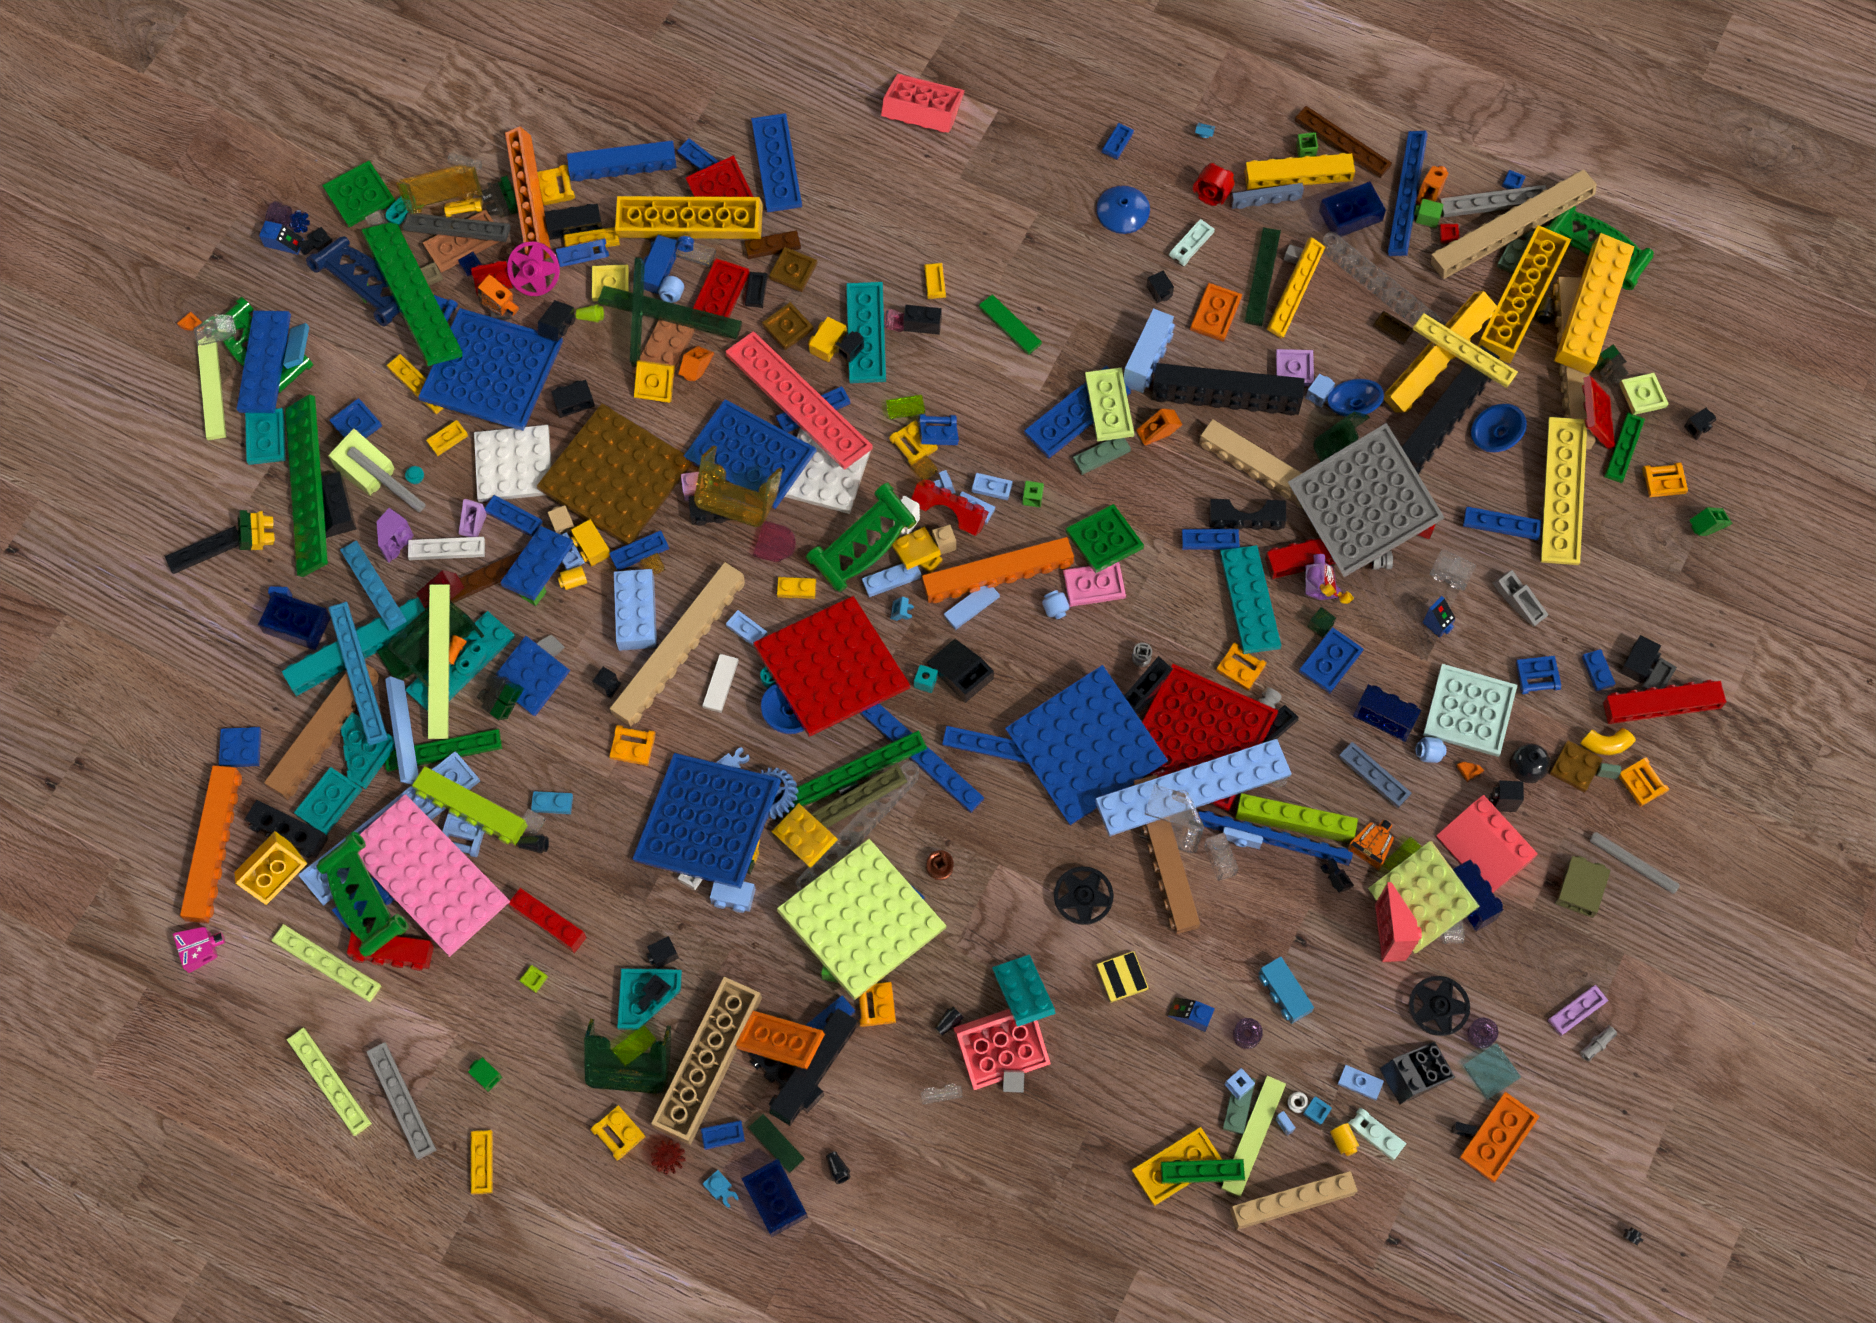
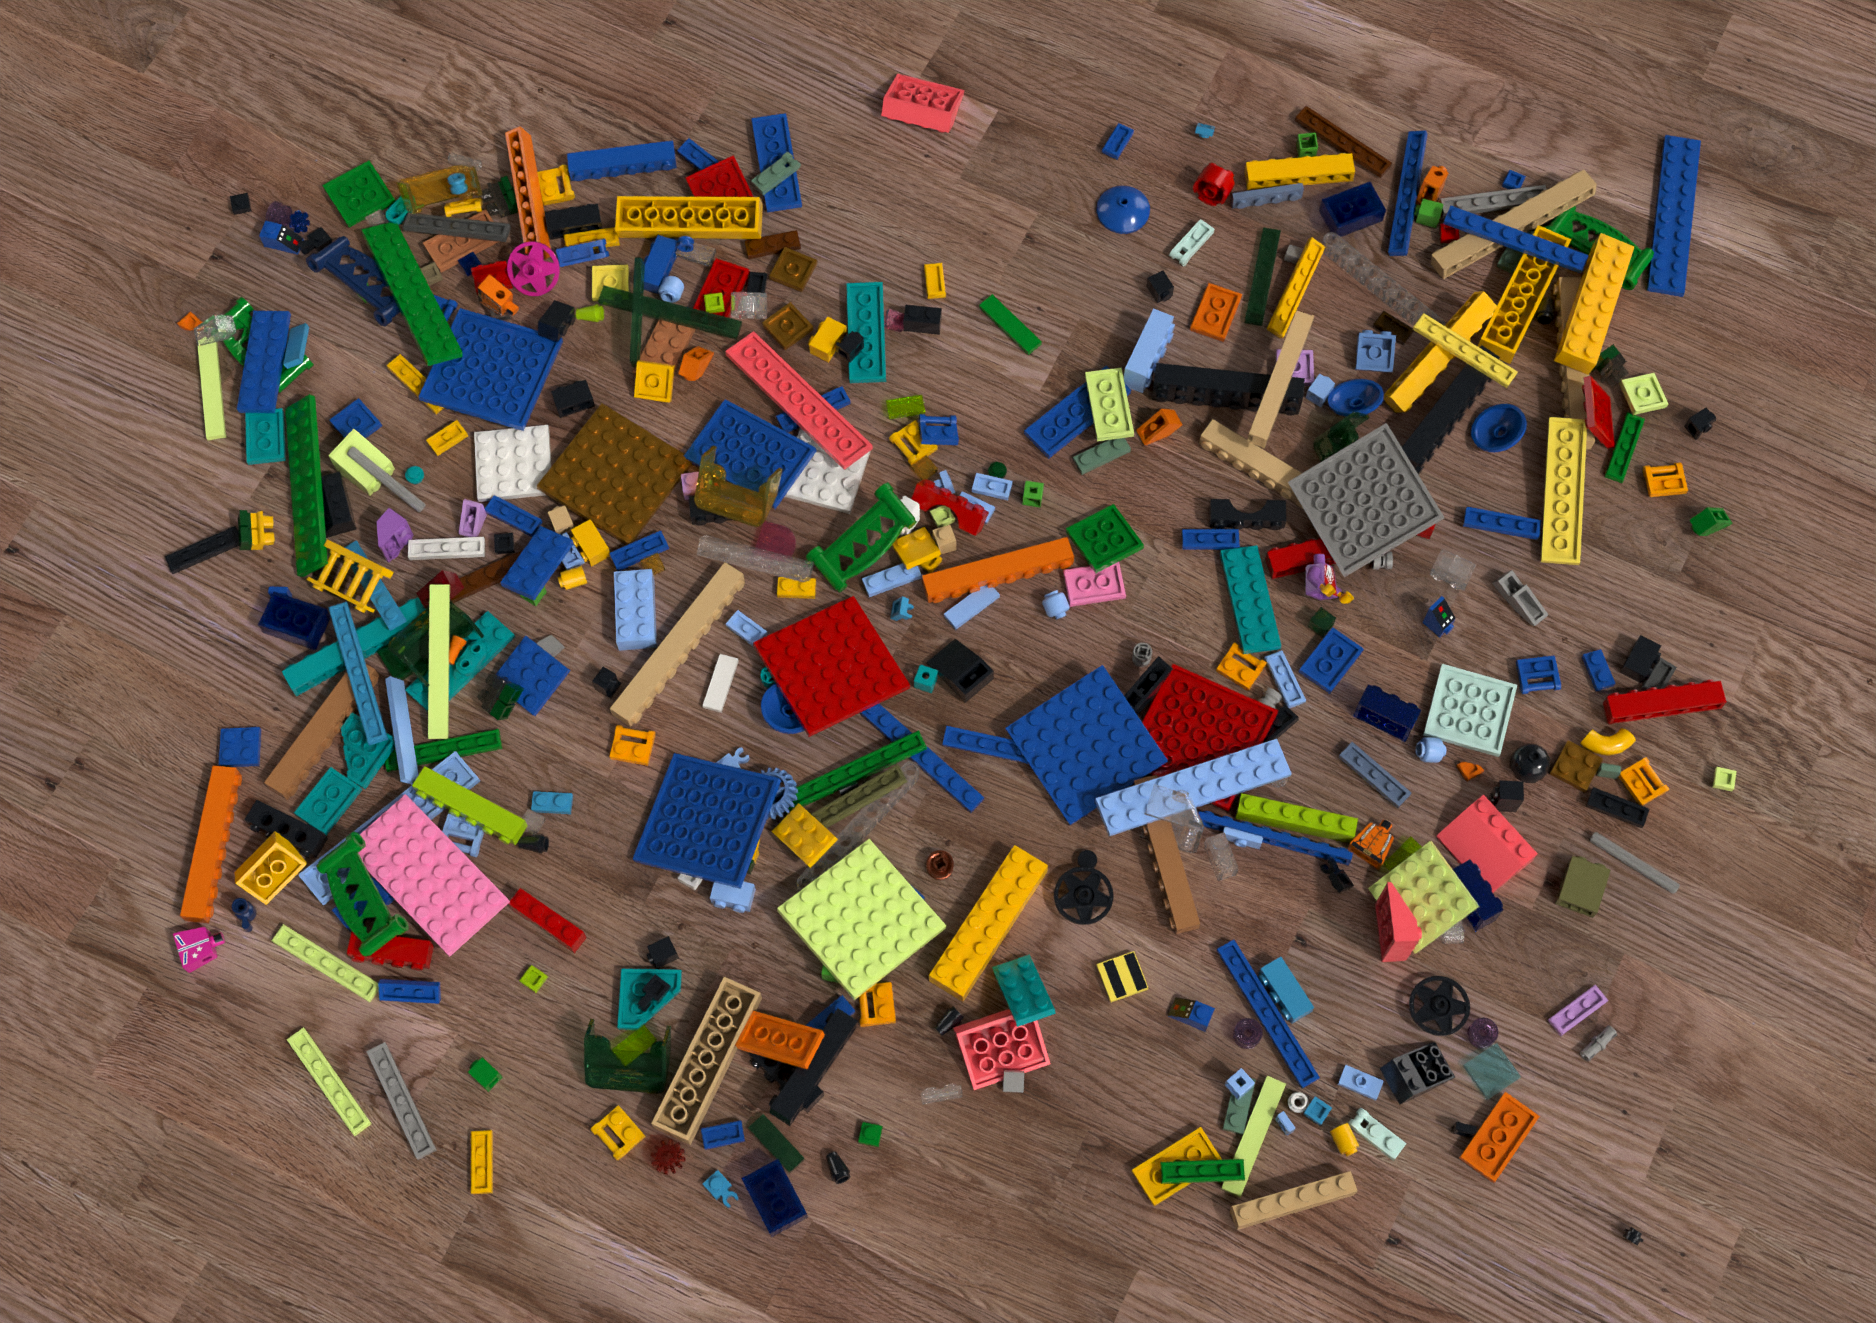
(240, 203): none -> black plate
(244, 912): none -> dark blue piece
(364, 565): none -> yellow fence
(409, 991): none -> blue plate
(457, 183): none -> dark azure wheel
(504, 543): none -> black plate
(714, 303): none -> lime tile
(748, 305): none -> clear brick
(755, 558): none -> clear brick
(775, 173): none -> sand green plate
(870, 1134): none -> green plate
(942, 516): none -> yellowish green plate
(988, 923): none -> yellow brick
(997, 470): none -> dark green plate
(1087, 859): none -> black tile
(1268, 1014): none -> blue plate
(1280, 379): none -> tan tile
(1285, 679): none -> light blue tile
(1375, 351): none -> medium blue plate
(1515, 239): none -> blue plate
(1617, 807): none -> black plate
(1674, 215): none -> blue plate
(1724, 779): none -> yellowish green plate

